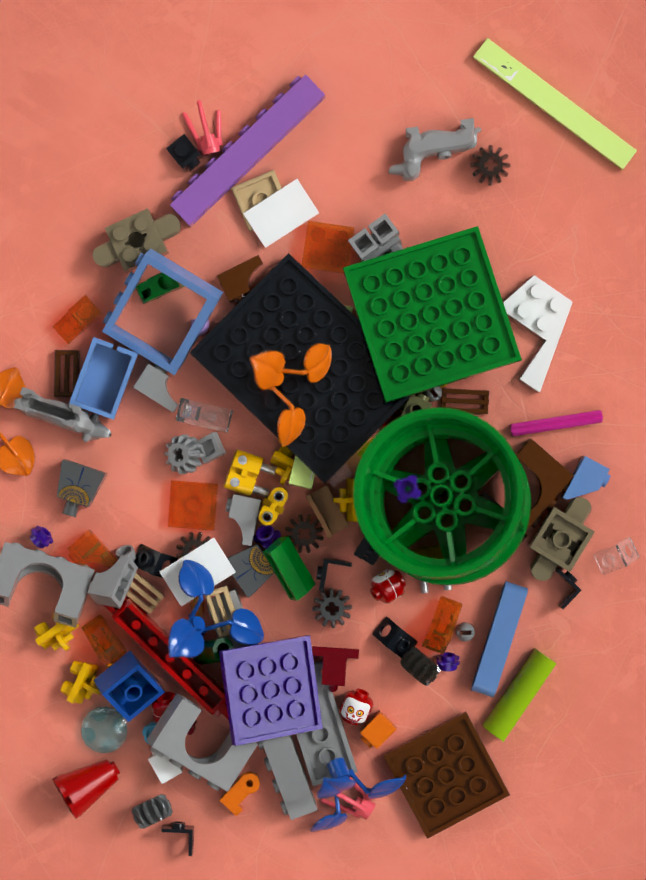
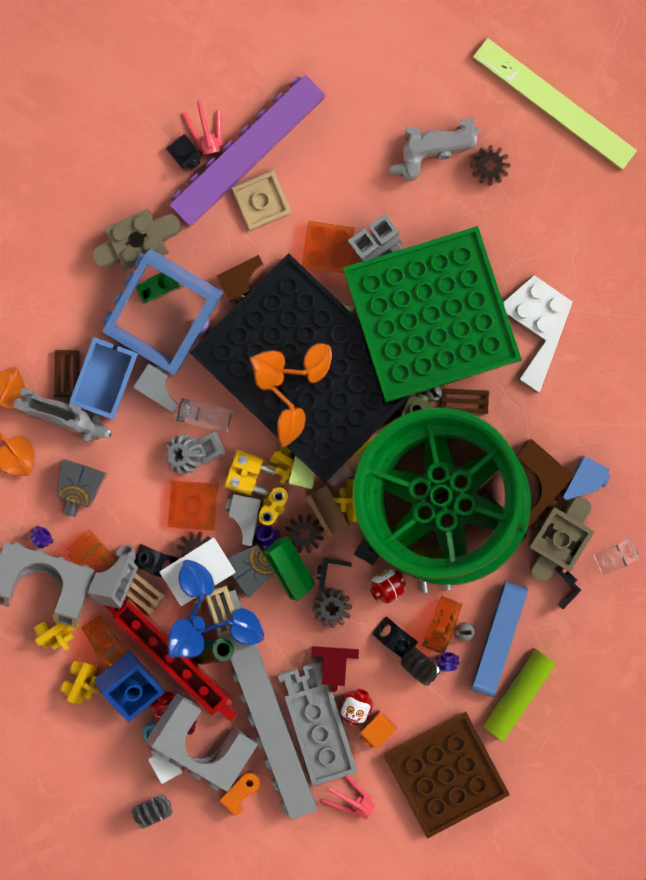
(78, 319): clear orange arch -> none
(86, 785): red cone -> none
(104, 730): clear light blue dish -> none
(180, 827): black bracket -> none
(270, 690): plate -> none
(281, 213): white sticker -> none
(340, 782): blue plant -> none
(410, 482): dark purple plate -> none
(556, 423): dark pink axle -> none

